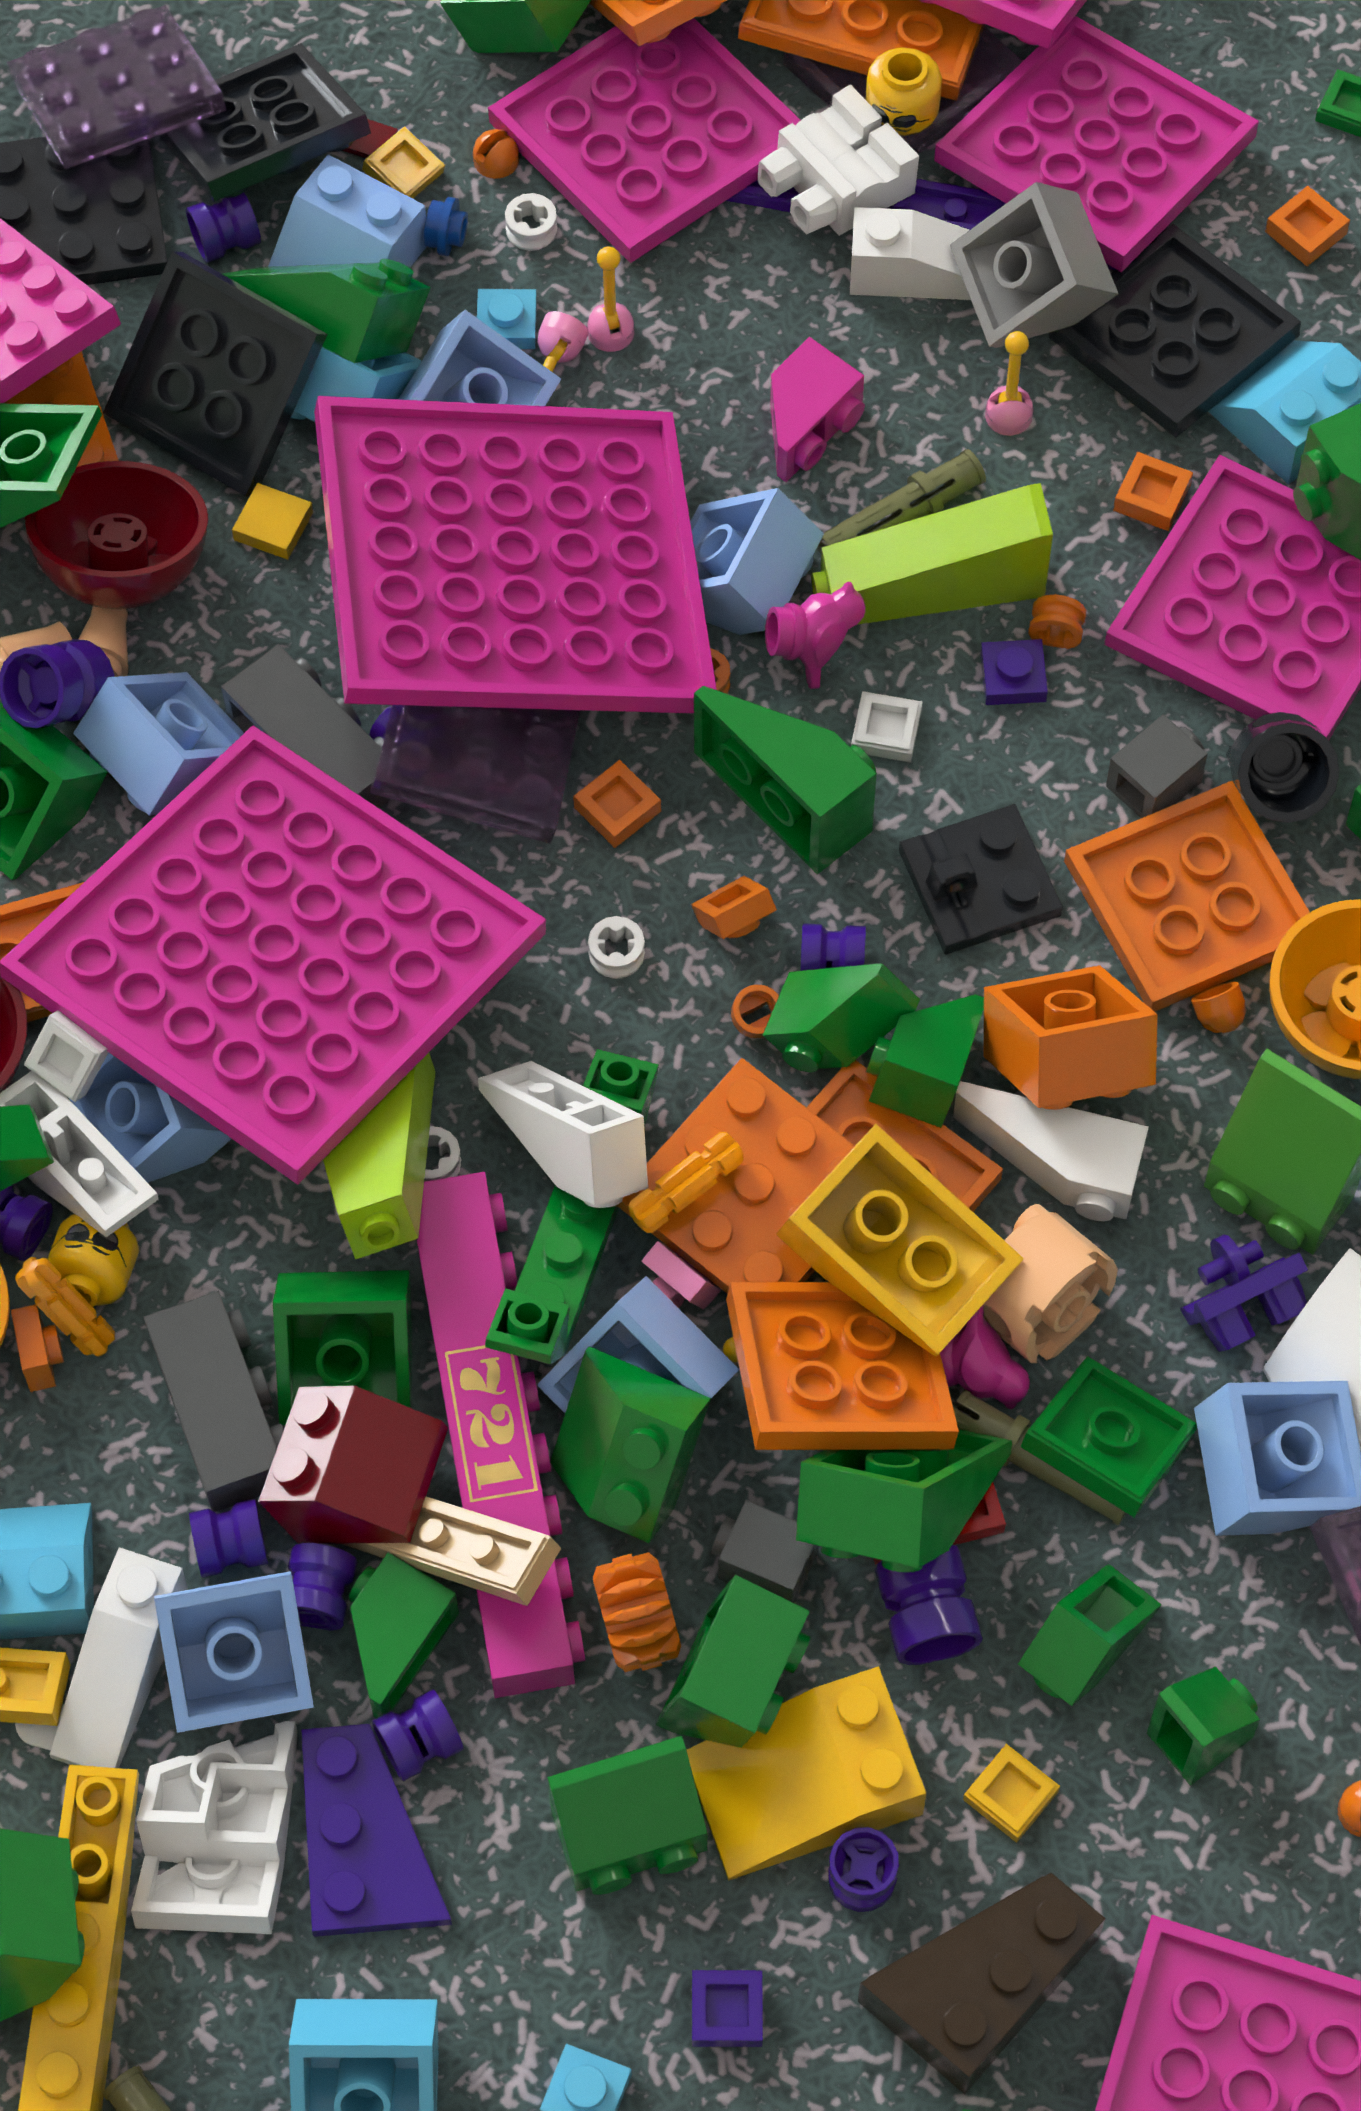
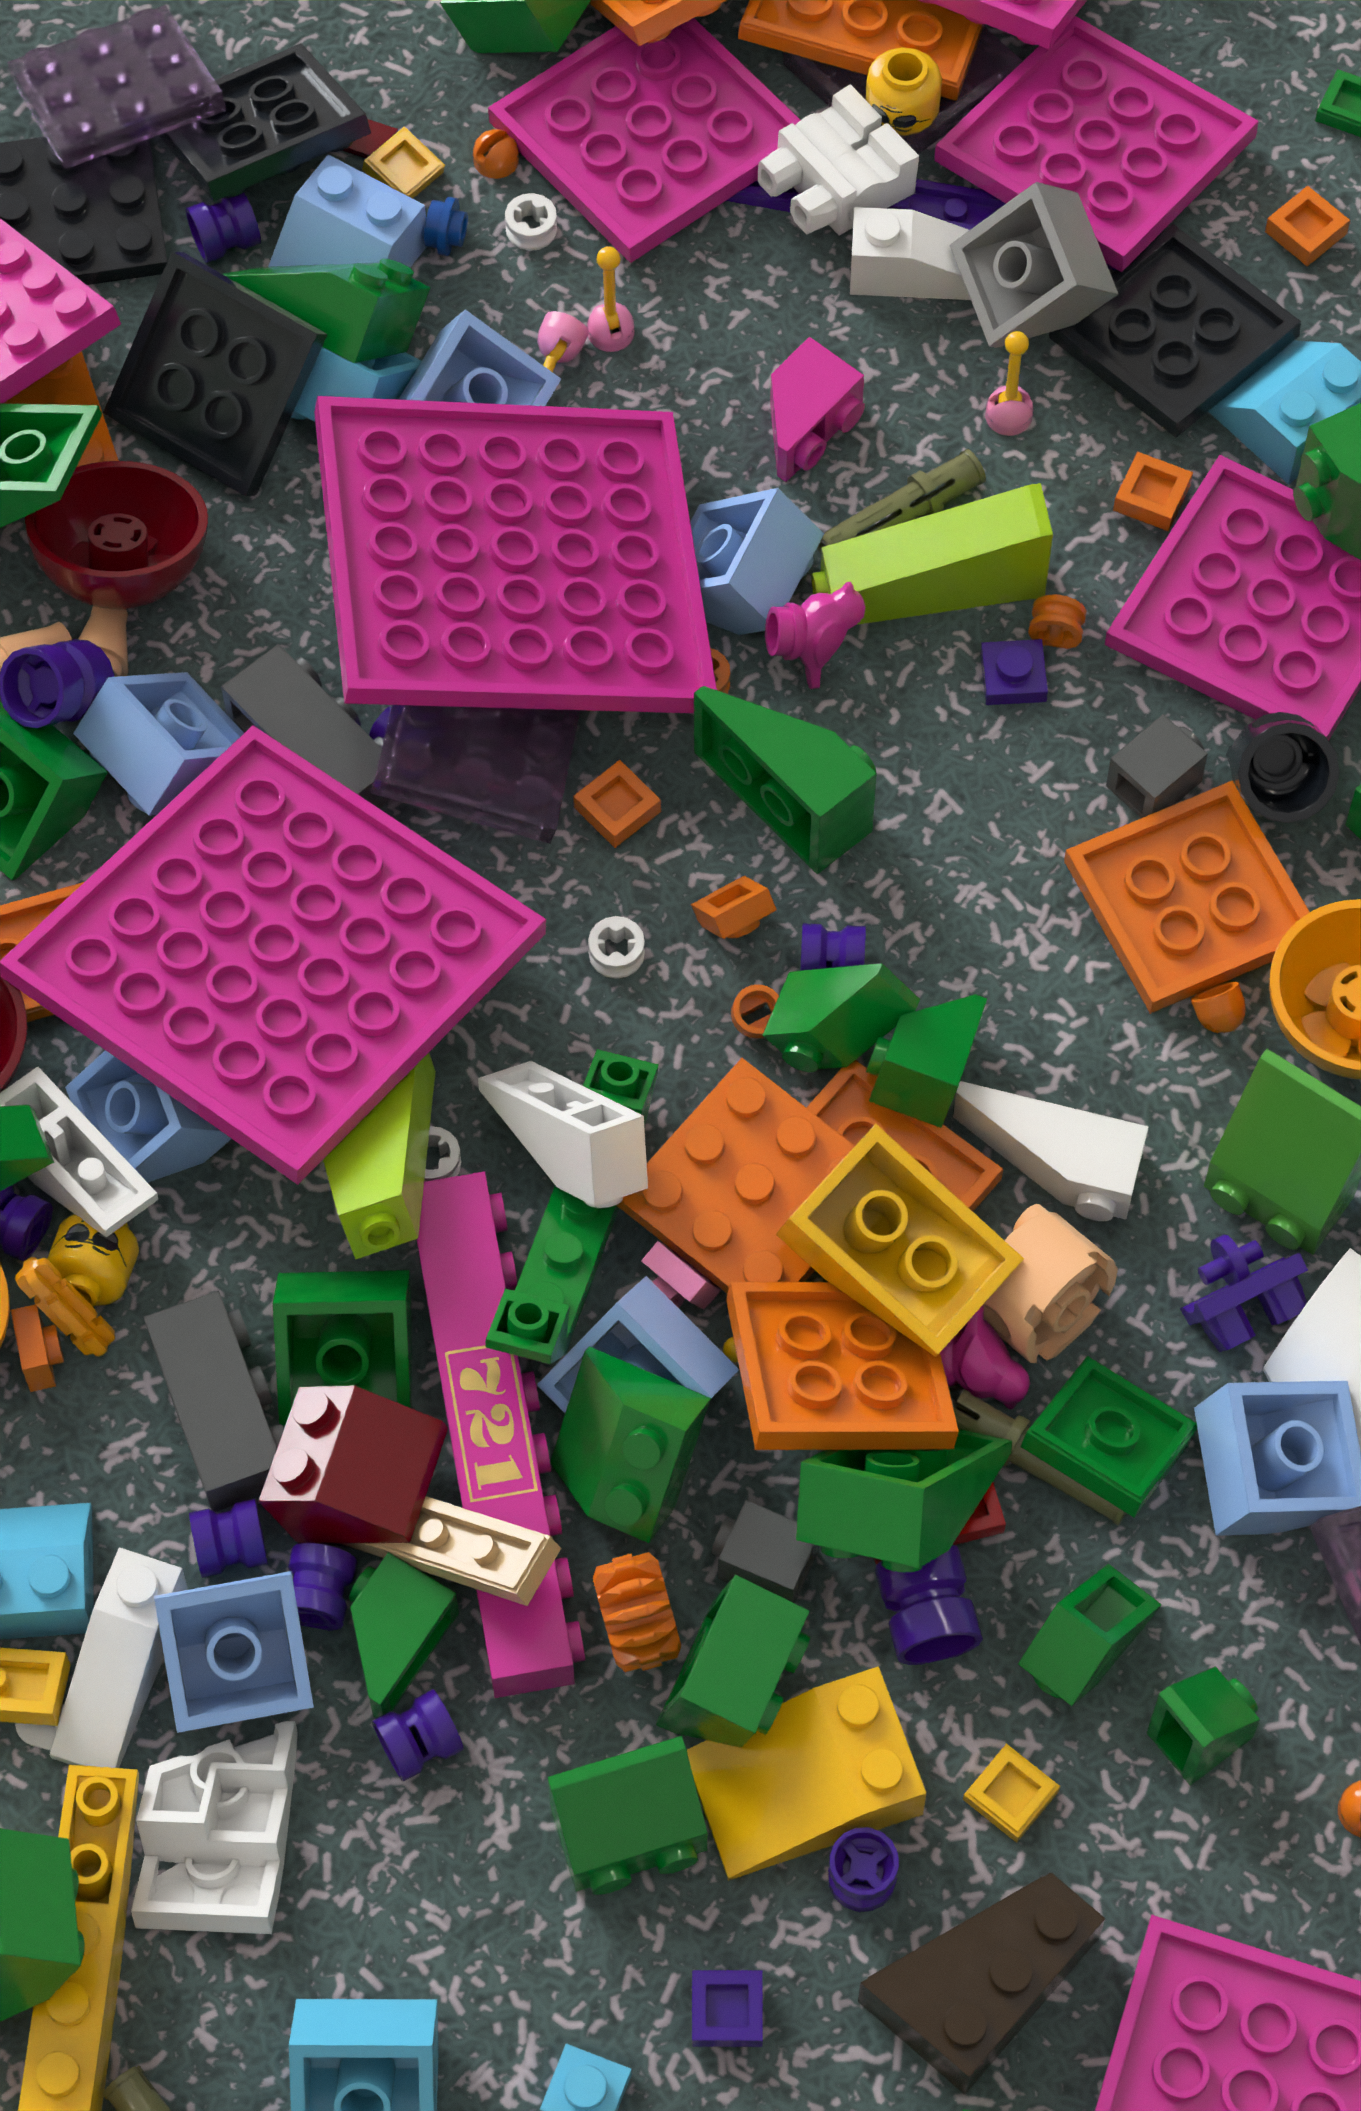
(66, 1056): white tile -> none
(272, 521): yellow tile -> none
(360, 1841): dark purple wing -> none
(510, 314): medium azure plate -> none
(686, 1182): light orange axle -> none
(887, 726): white tile -> none
(980, 879): black hinge -> none
(1070, 1037): orange brick -> none

